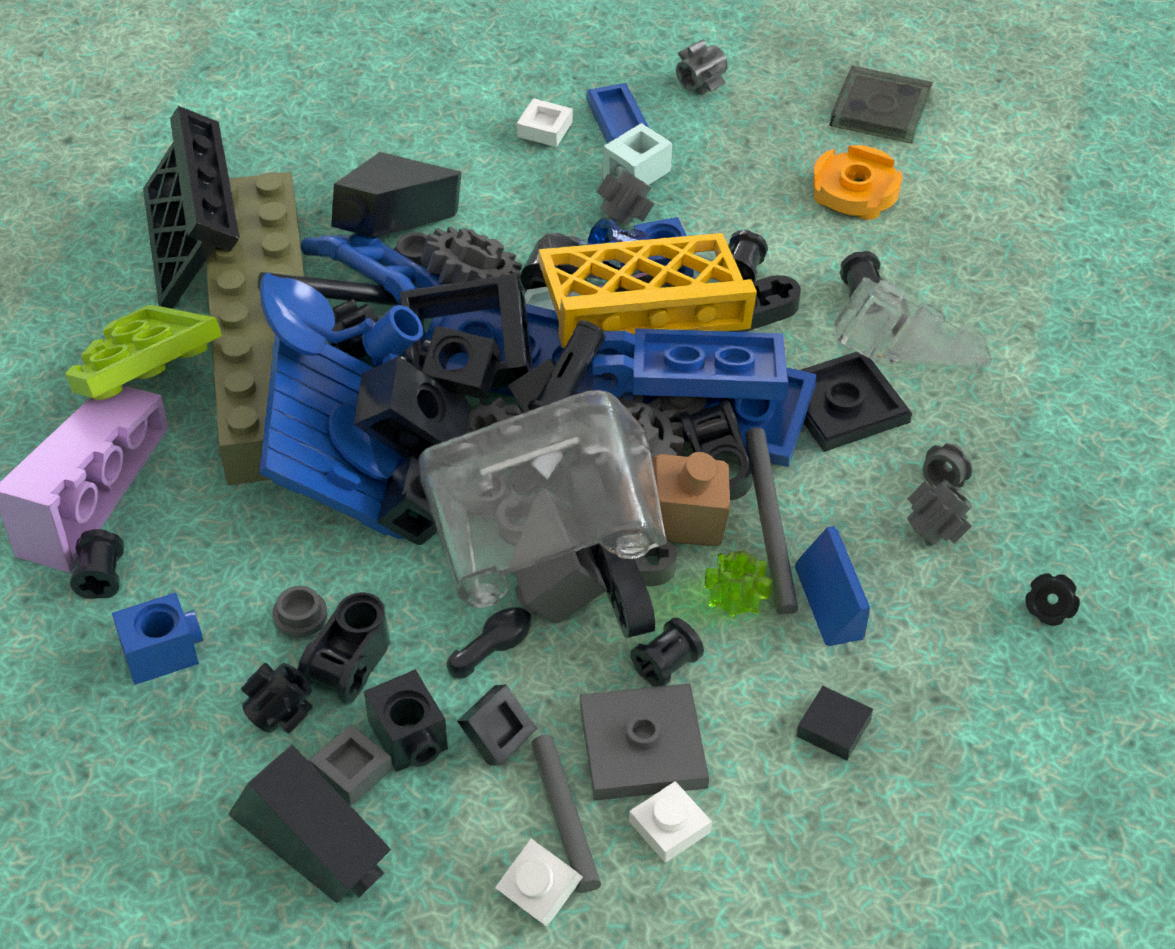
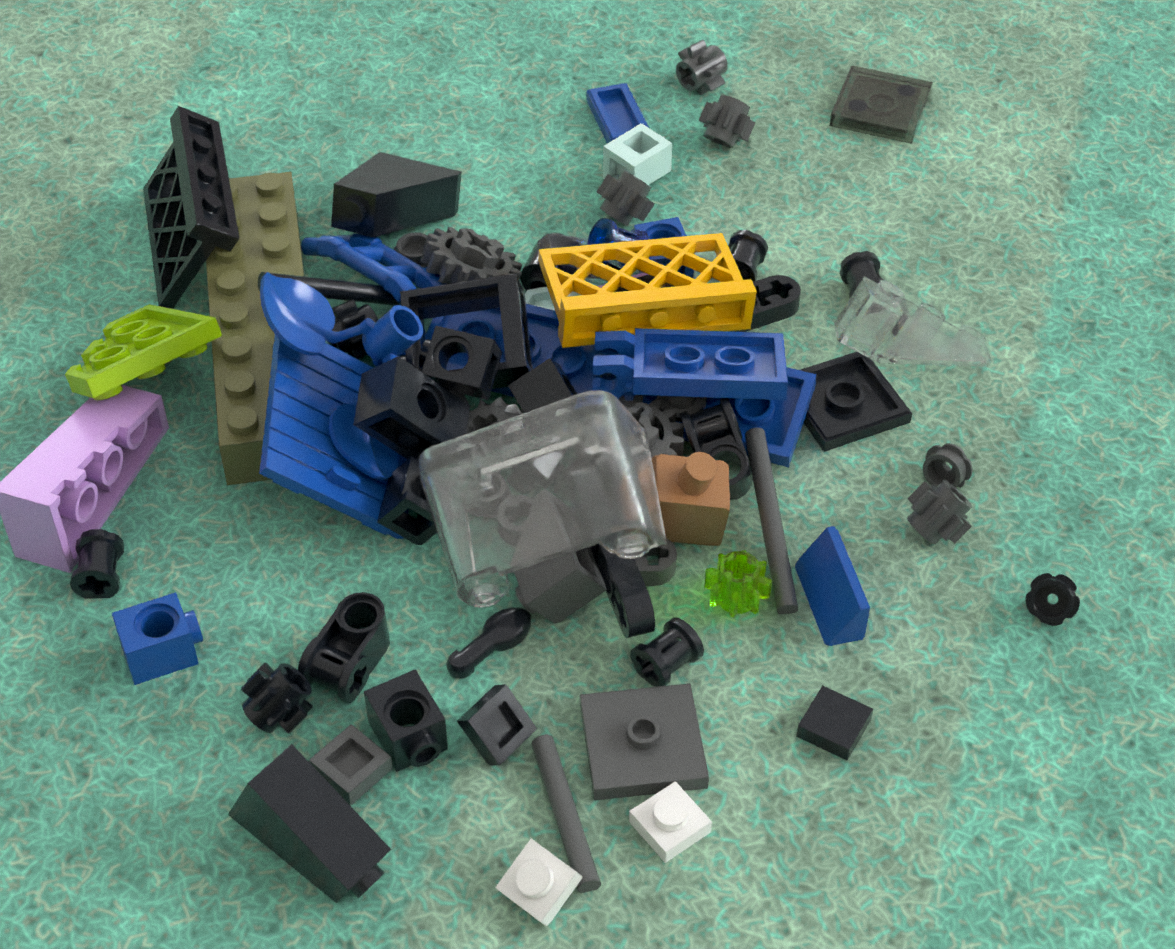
(299, 612): dark grey plate -> none
(544, 122): white plate -> none
(571, 365): black axle -> none
(726, 121): none -> dark grey gear
(844, 194): light orange plate -> none

